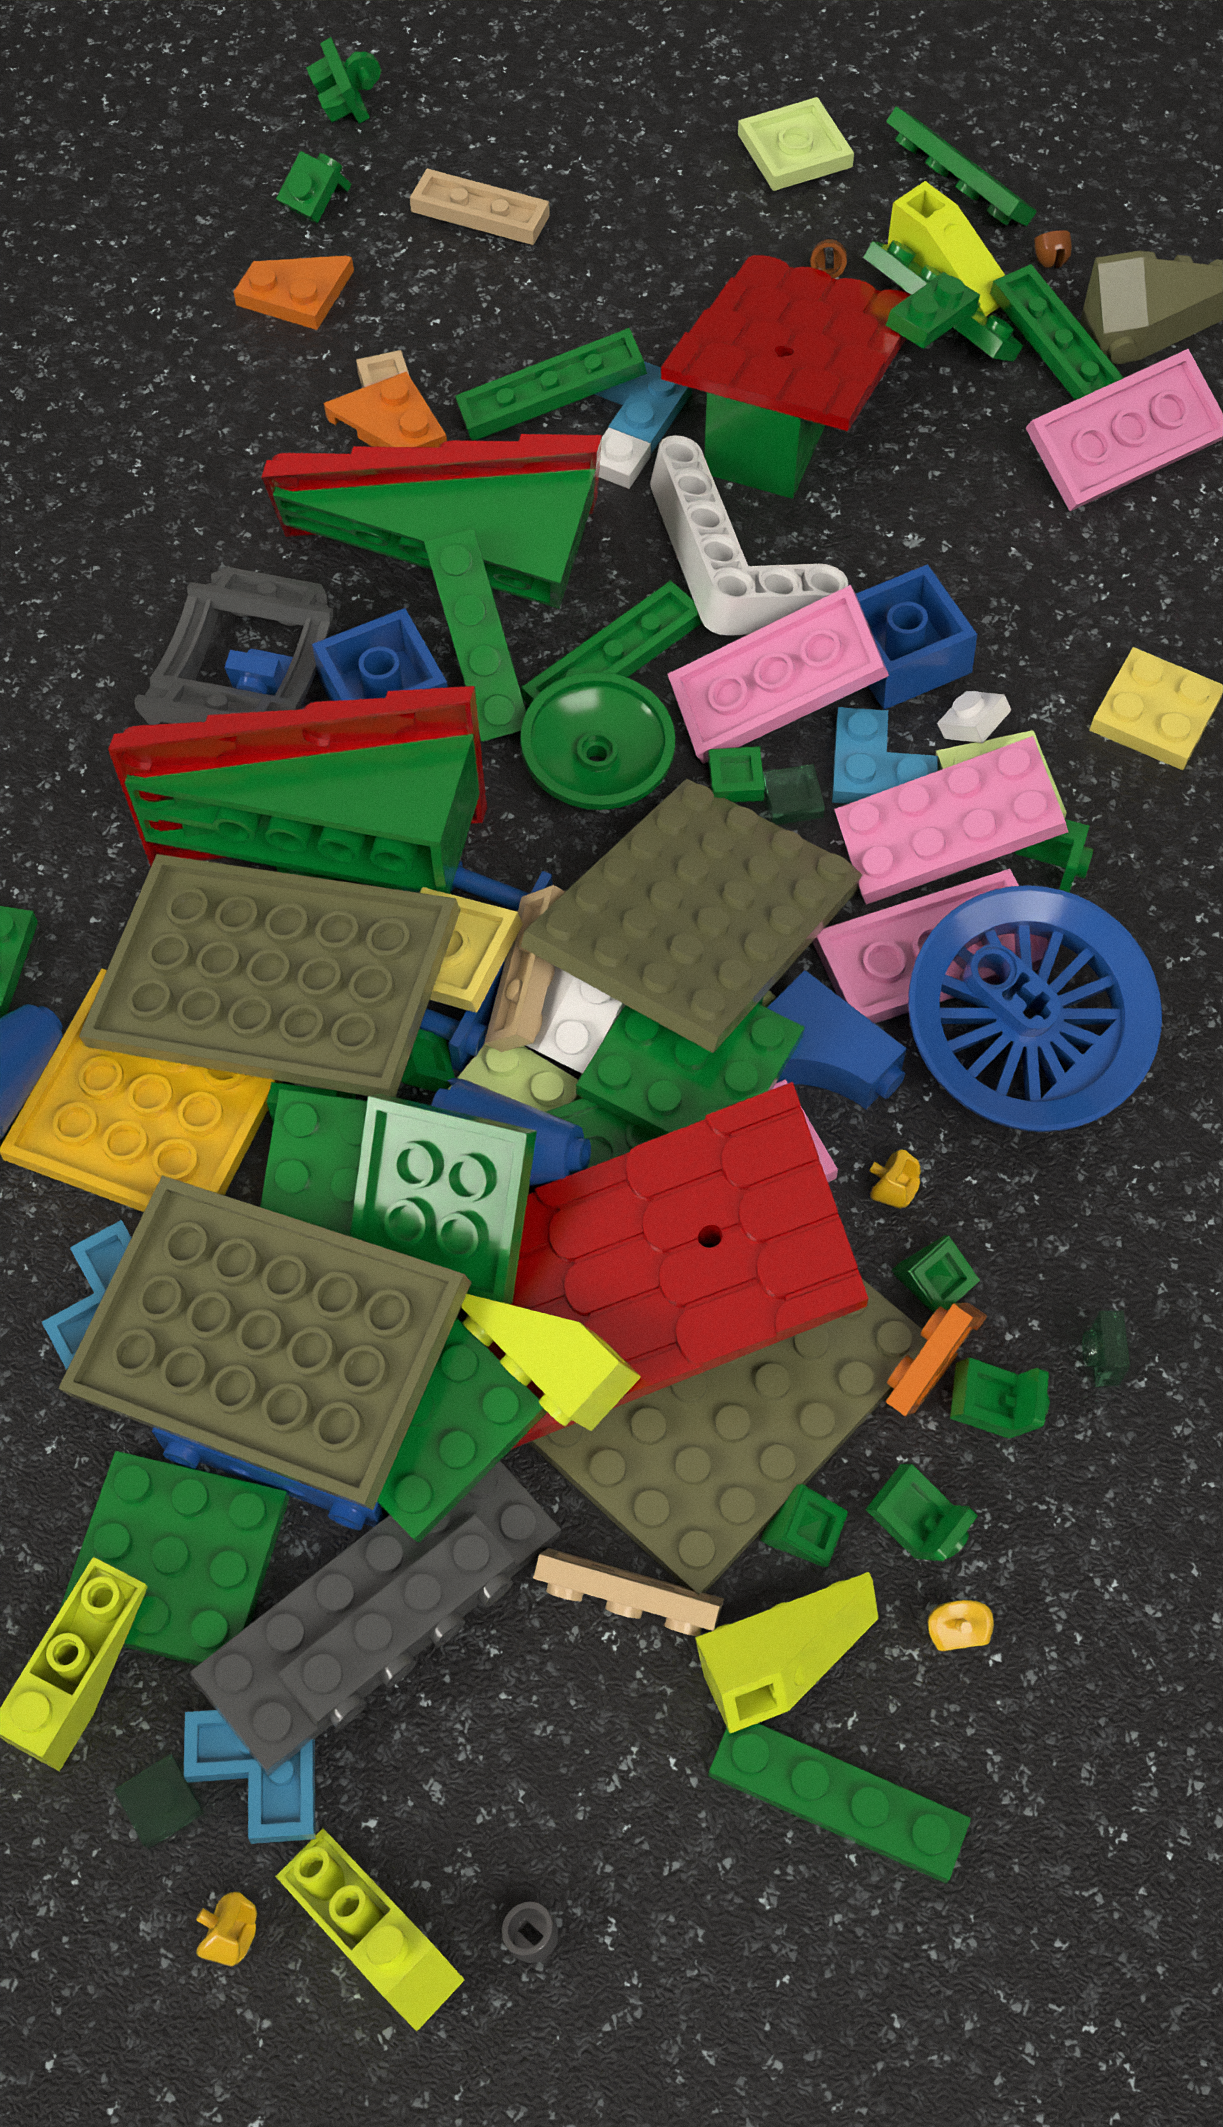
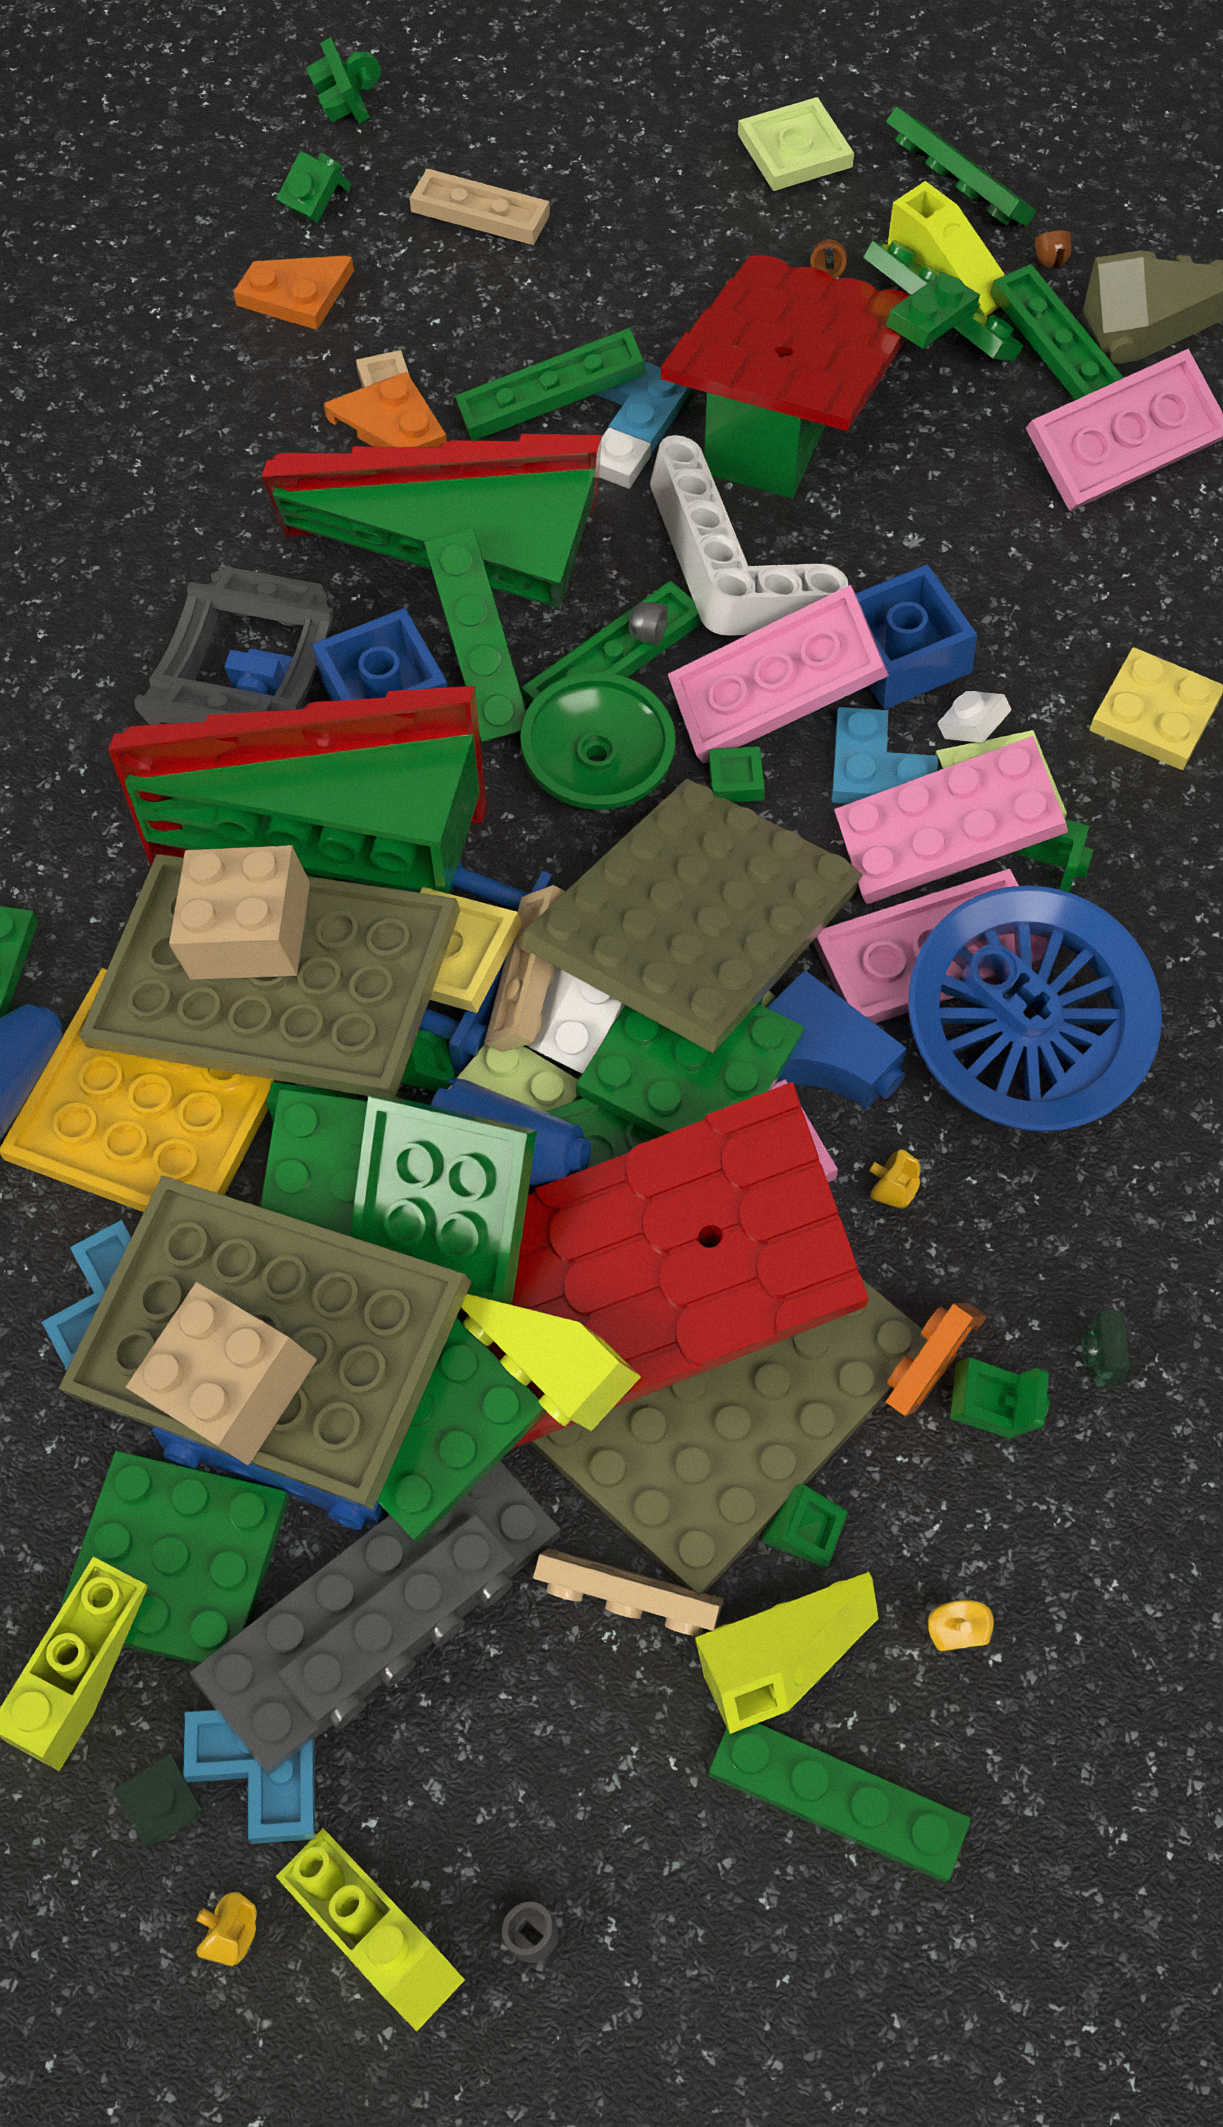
(222, 1373): none -> tan brick
(240, 912): none -> tan brick
(648, 622): none -> flat silver hinge
(793, 794): clear green plate -> none
(921, 1516): green bracket -> none
(937, 1274): green slope -> none

